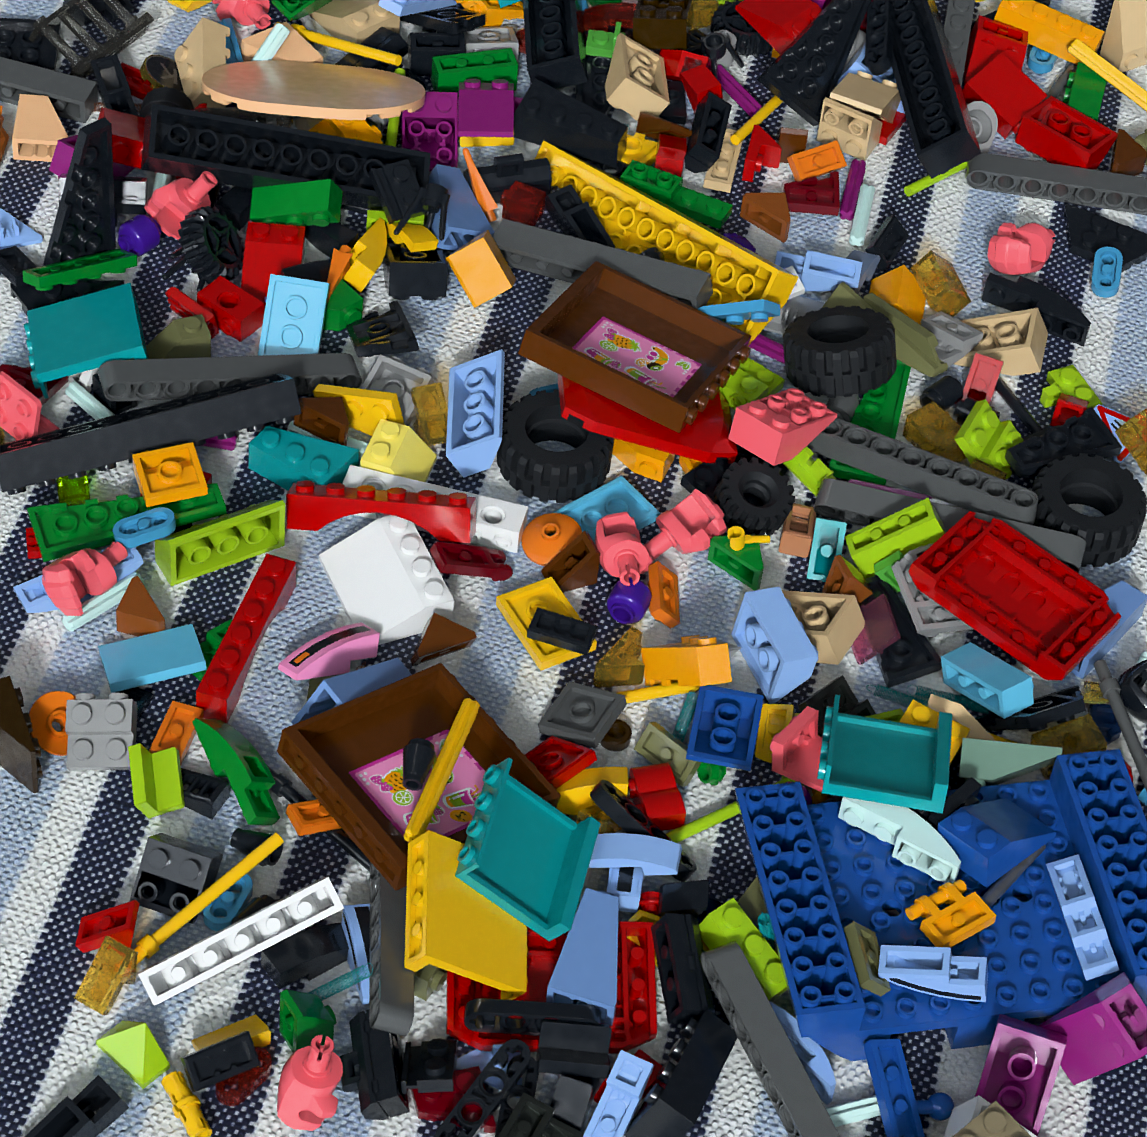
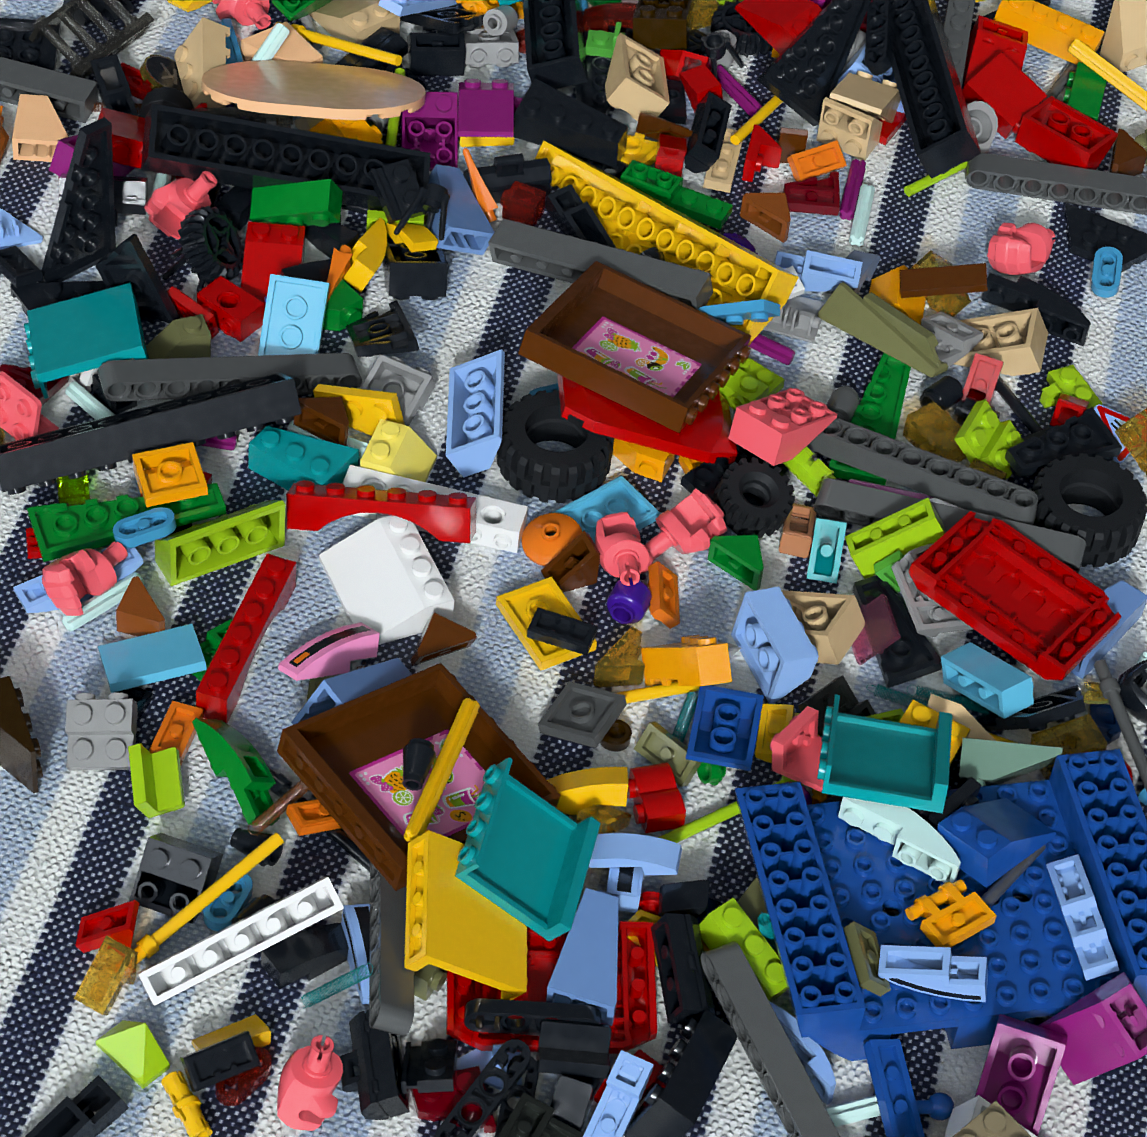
(44, 711): orange dish -> none
(86, 267): green plate -> none
(132, 265): none -> black wing
(139, 235): dark purple head -> none
(198, 802): black slope -> none
(293, 793): none -> dark orange piece
(304, 1018): green slope -> none
(430, 413): clear yellow slope -> none
(470, 561): dark red hinge -> none
(481, 65): green brick -> none
(481, 269): light orange slope -> none
(500, 20): none -> light grey brick
(560, 759): red tile -> none
(634, 821): black beam -> none
(739, 539): yellow hand -> none
(840, 351): black tyre -> none
(846, 580): dark orange slope -> none
(888, 241): black plate -> none
(943, 280): none -> reddish brown tile
(1041, 61): dark azure plate -> none

